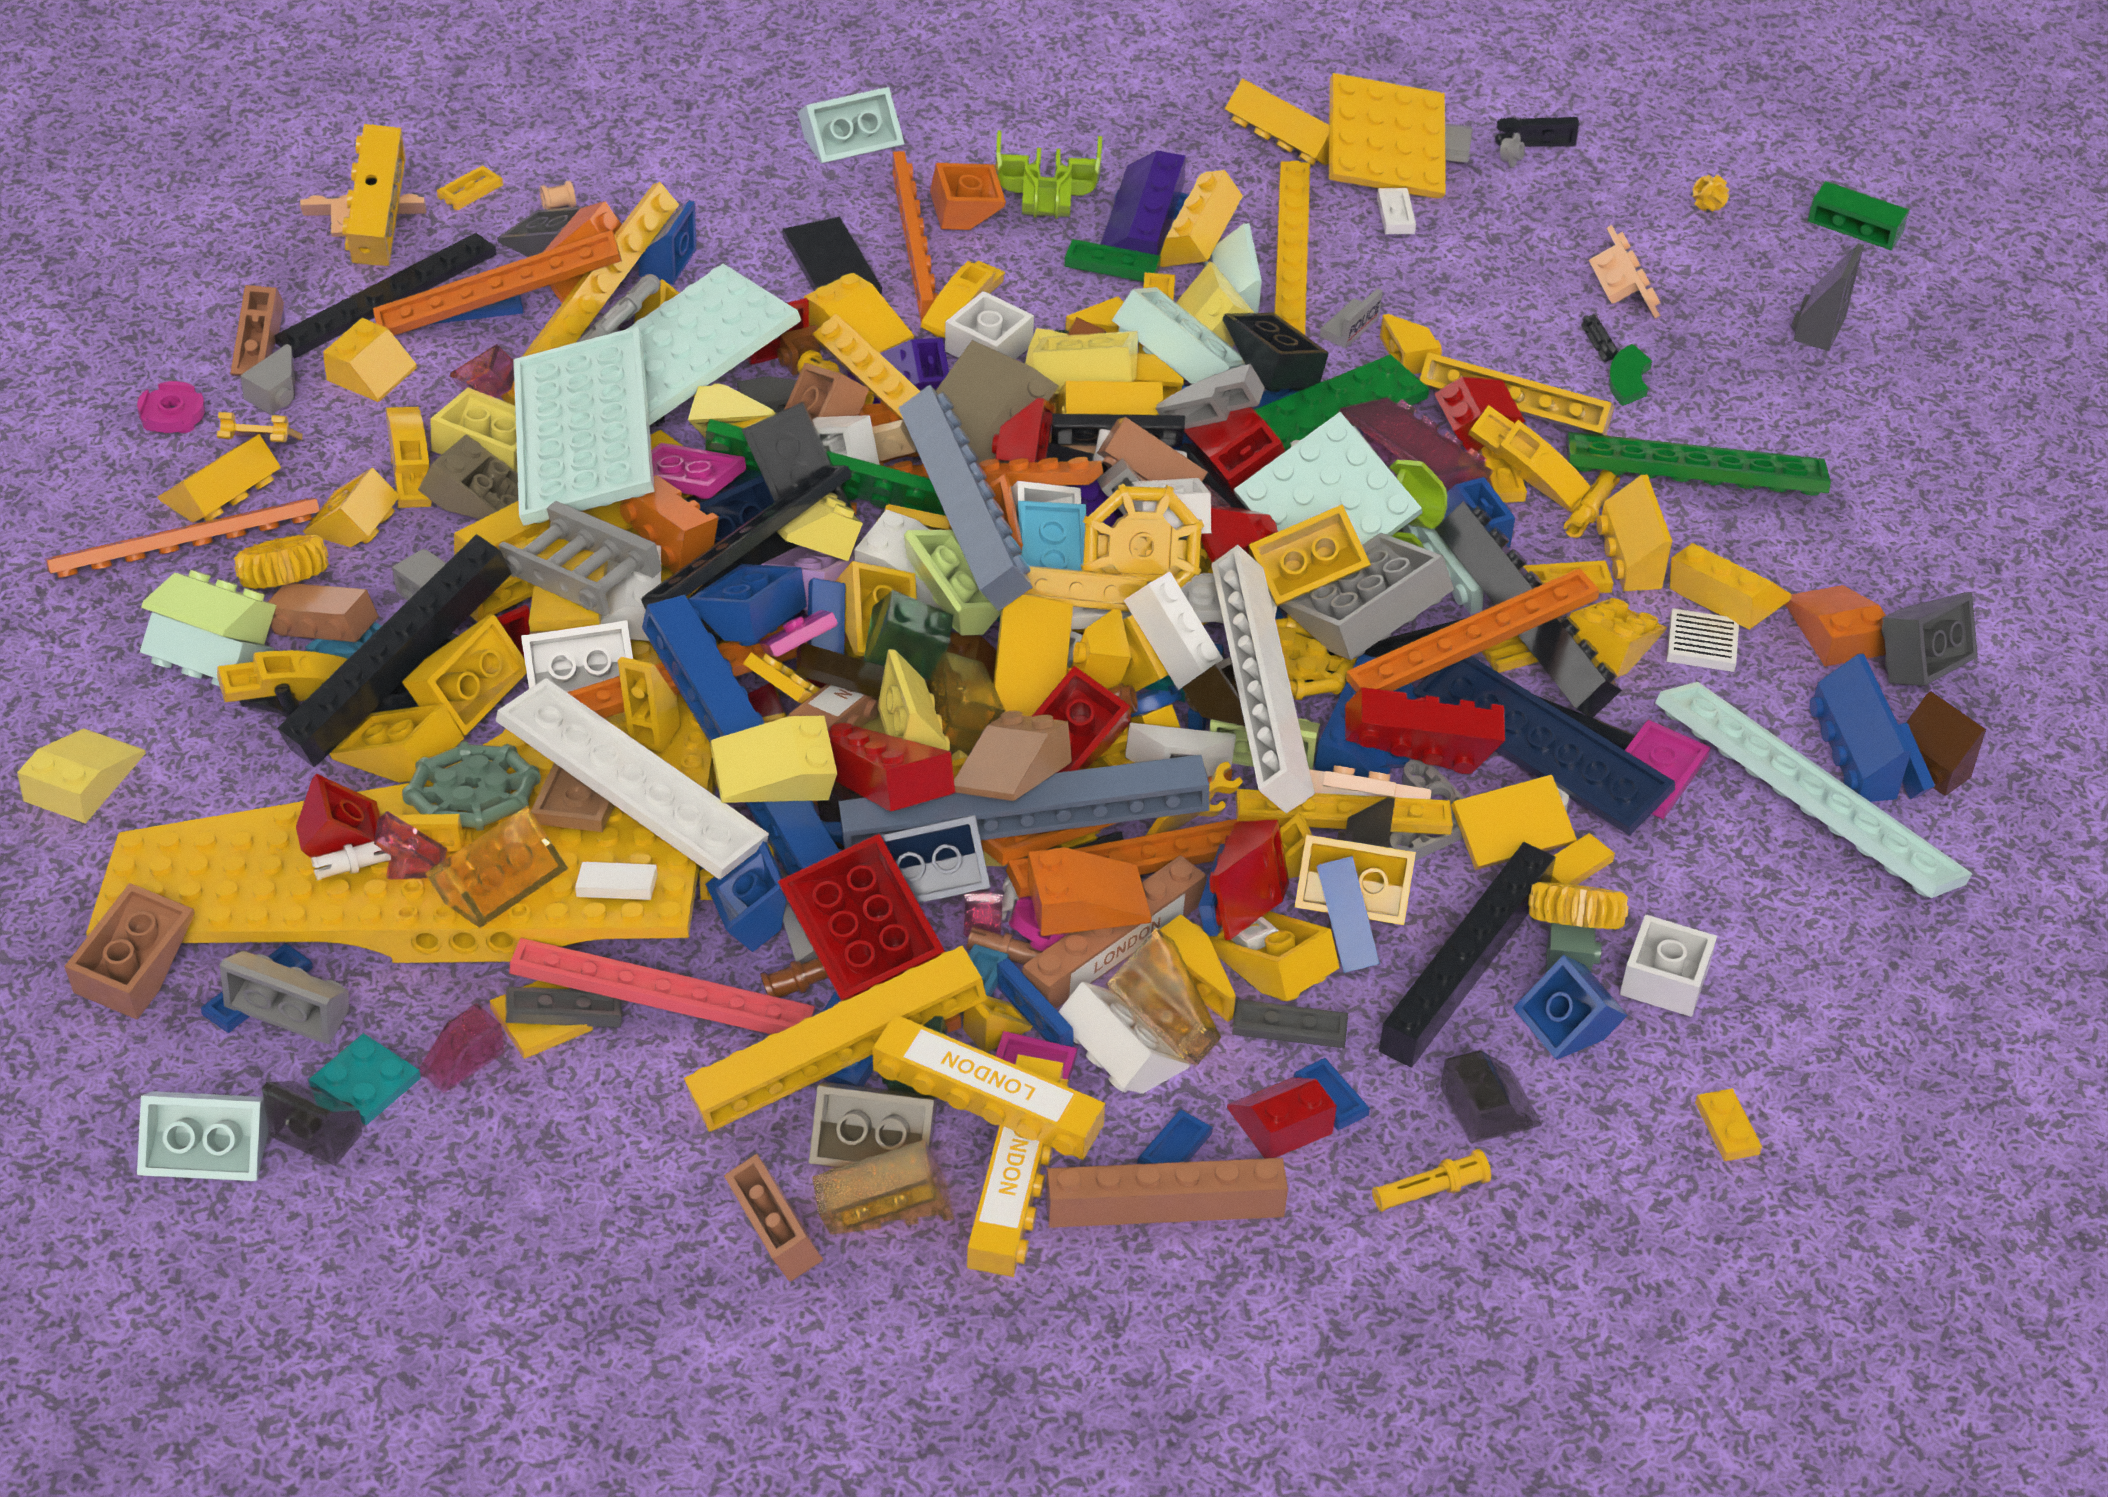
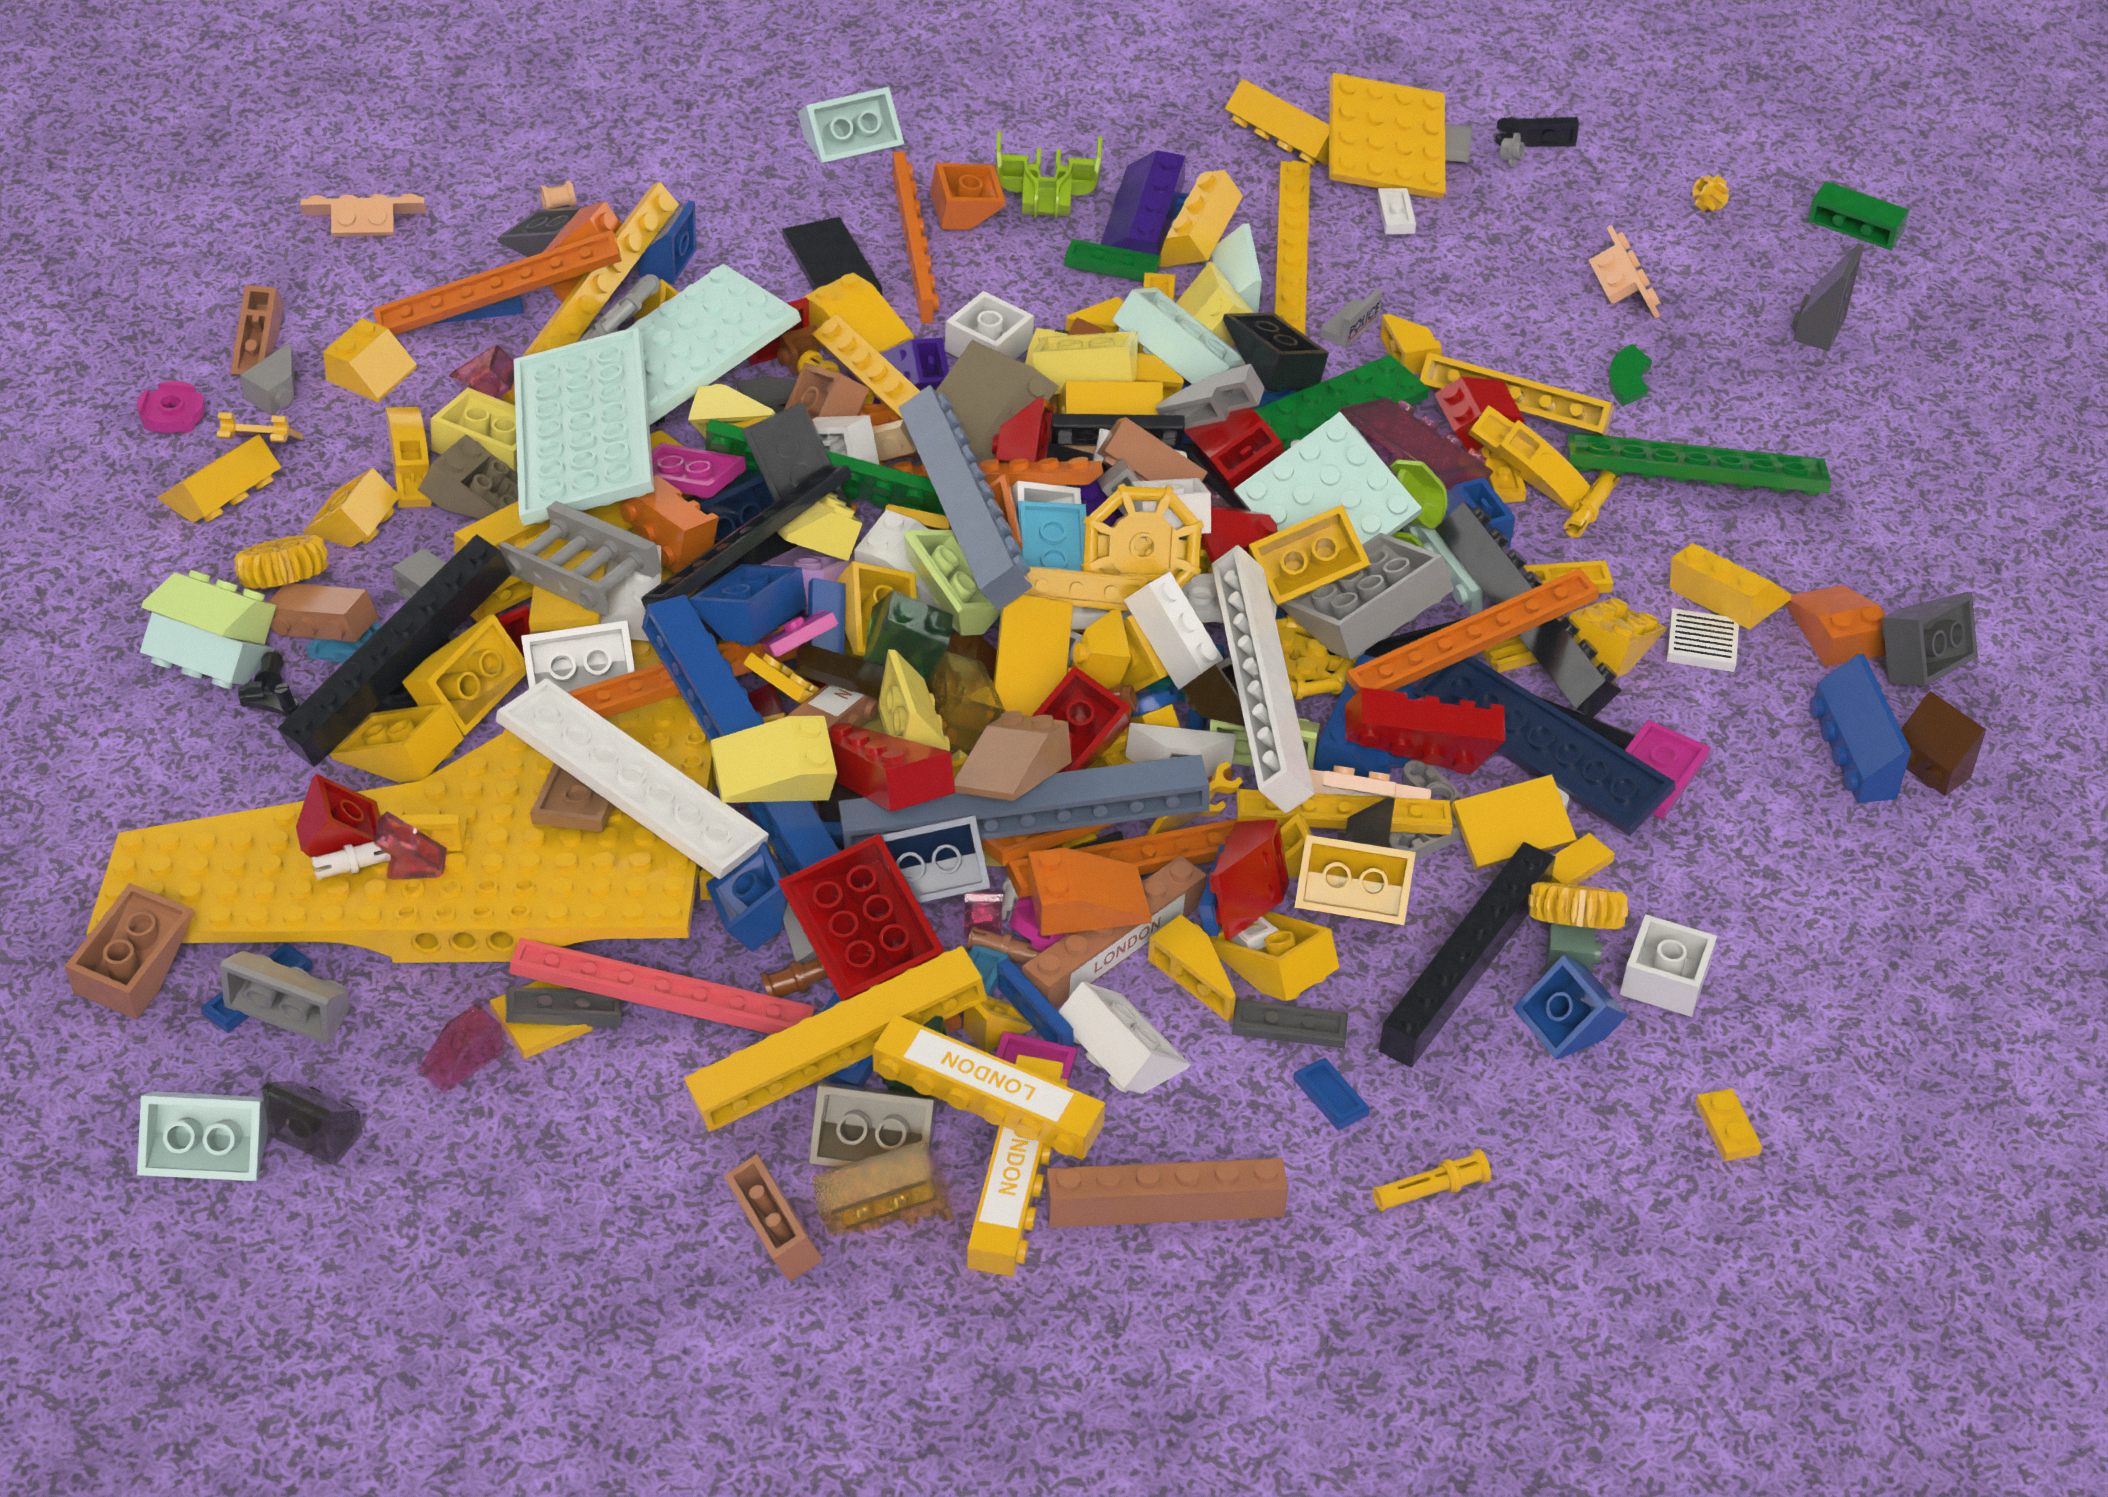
(77, 773): light yellow slope -> none
(168, 540): orange plate -> none
(257, 679): yellow slope -> none
(366, 1077): teal plate -> none
(375, 195): yellow brick -> none
(405, 283): black plate -> none
(455, 784): sand green plate -> none
(472, 190): yellow tile -> none
(497, 869): clear yellow slope -> none
(616, 880): white tile -> none
(648, 704): yellow slope -> none
(959, 291): yellow slope -> none
(1166, 997): clear yellow wedge -> none
(1177, 1140): blue tile -> none
(1285, 1116): red slope -> none
(1348, 914): tile -> none
(1486, 1097): clear smoke slope -> none
(1599, 337): black axle -> none
(1635, 536): yellow slope -> none
(1814, 789): light aqua plate -> none
(1917, 776): blue tile -> none

